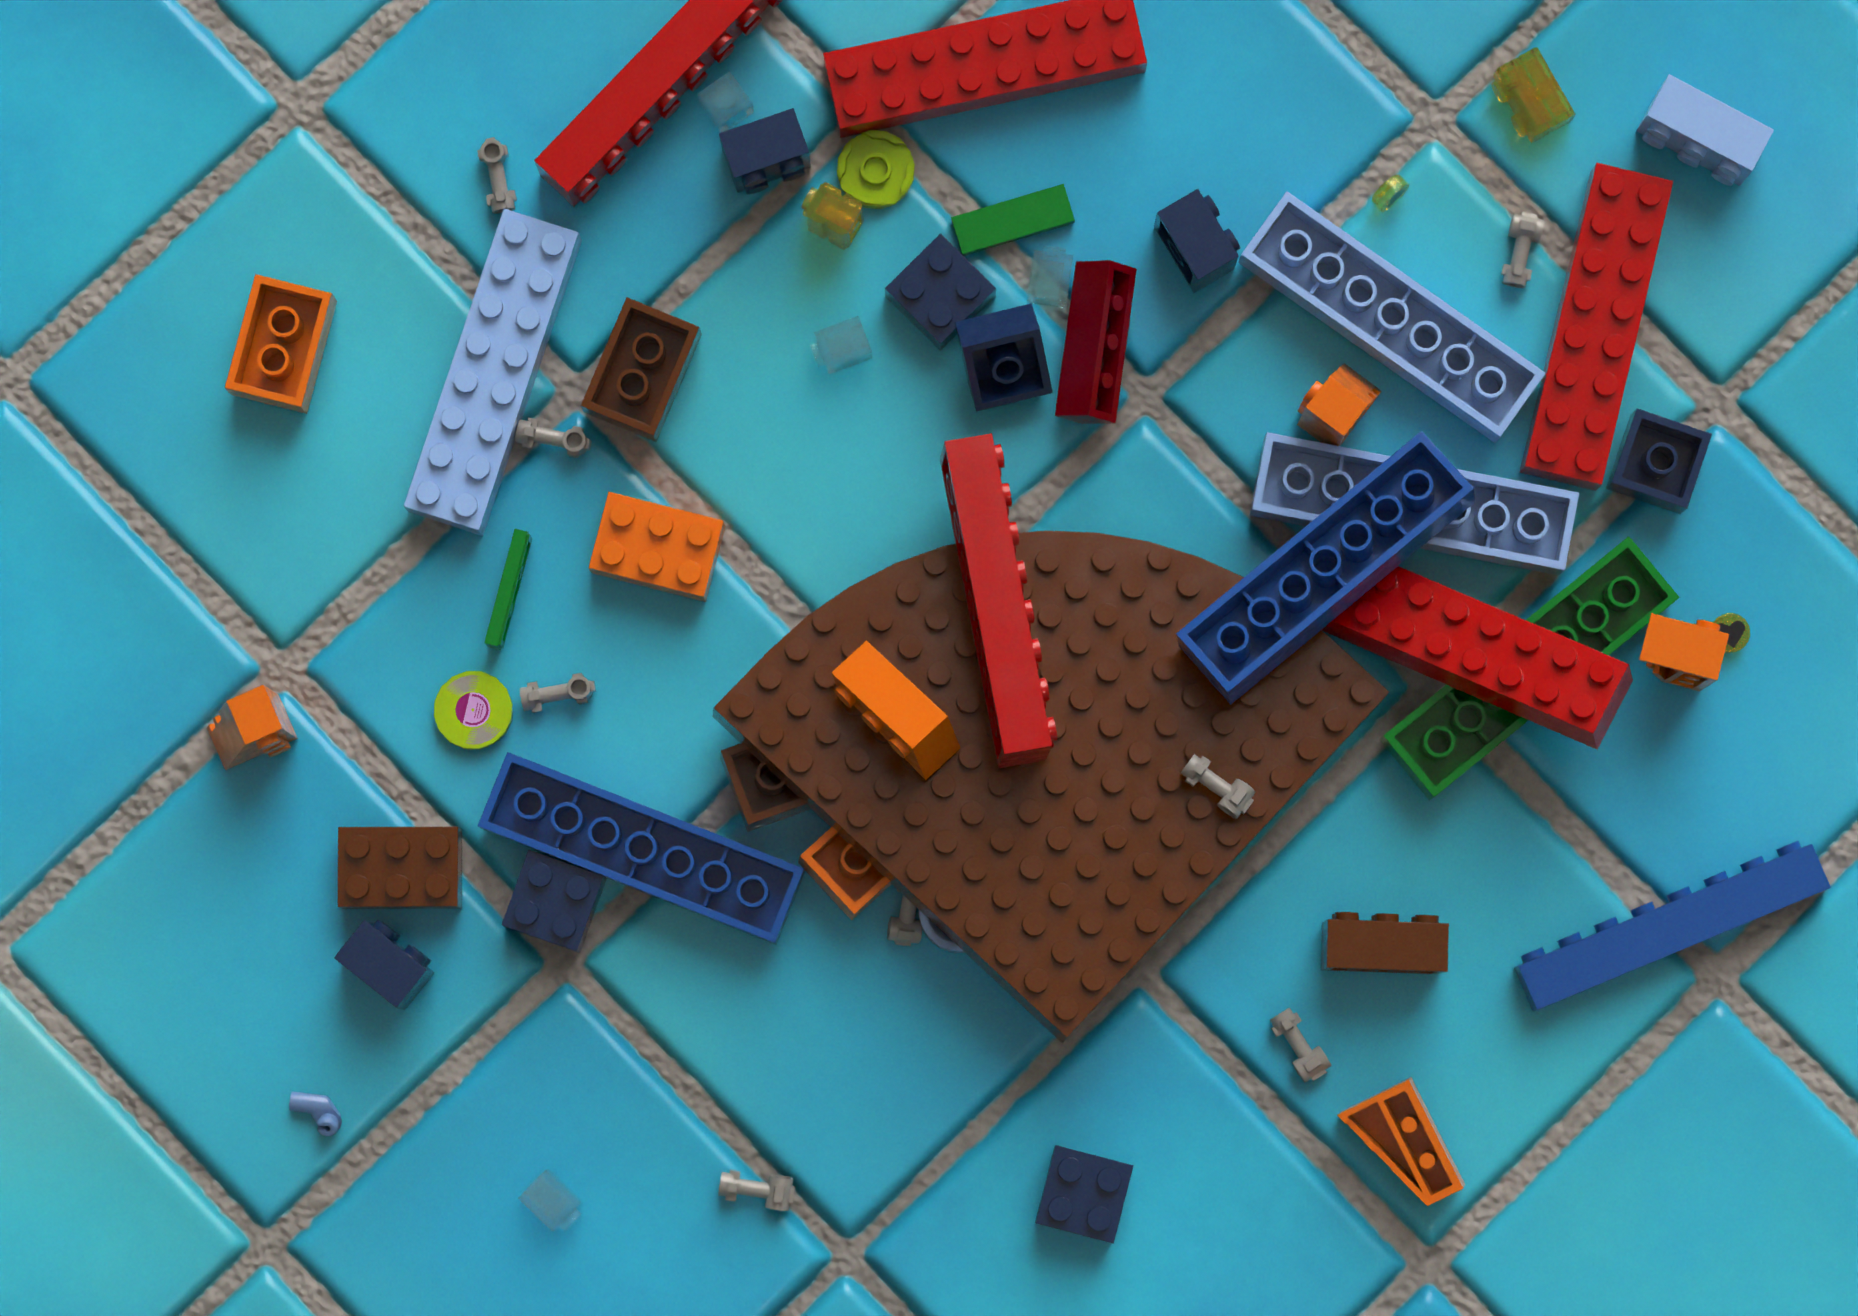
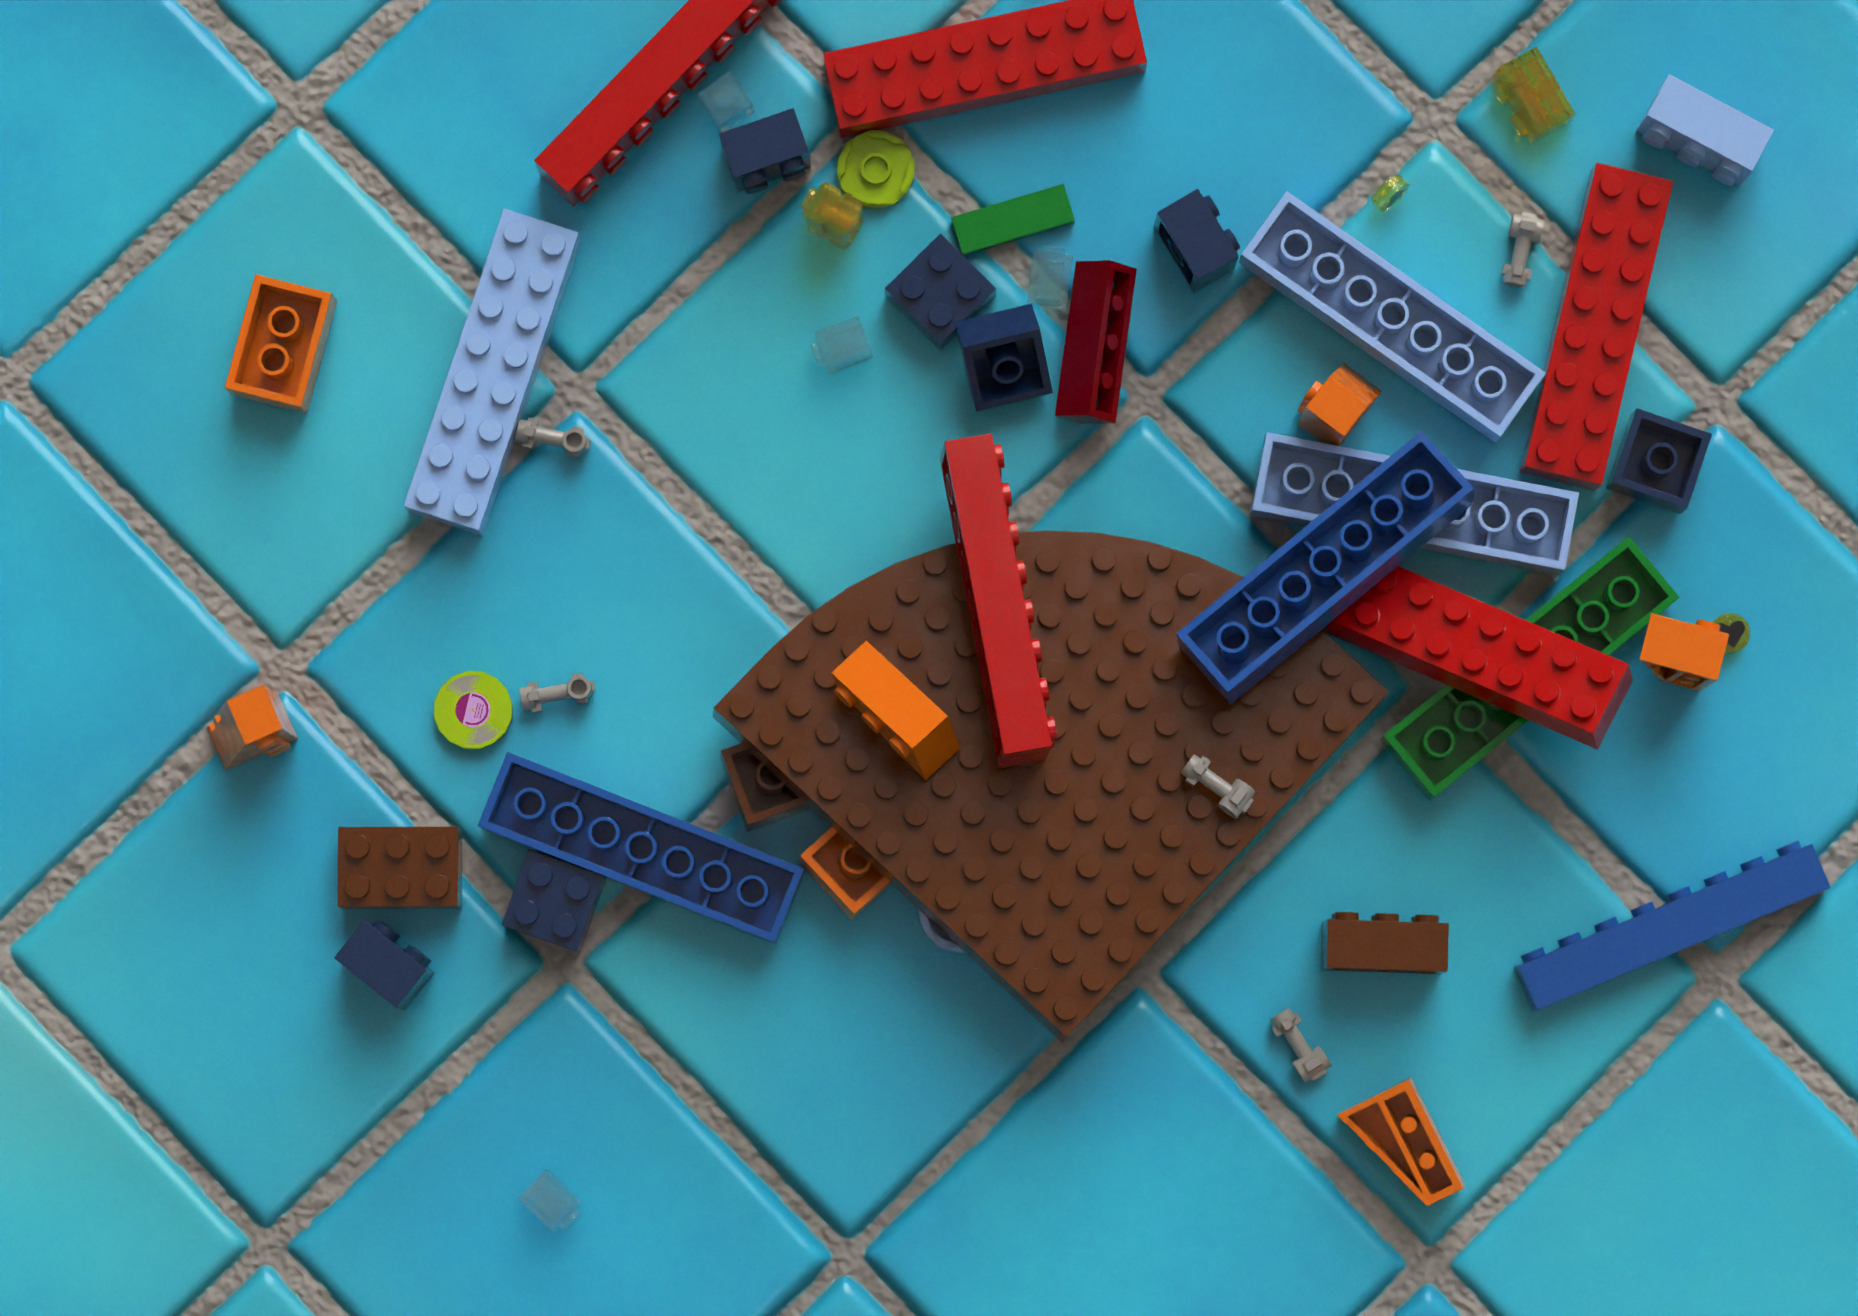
(320, 1108): medium blue arm -> none
(494, 156): light grey bar -> none
(508, 589): green tile -> none
(641, 369): reddish brown brick -> none
(657, 546): orange brick -> none
(777, 1192): light grey bar -> none
(905, 928): light grey bar -> none
(1084, 1194): dark blue brick -> none

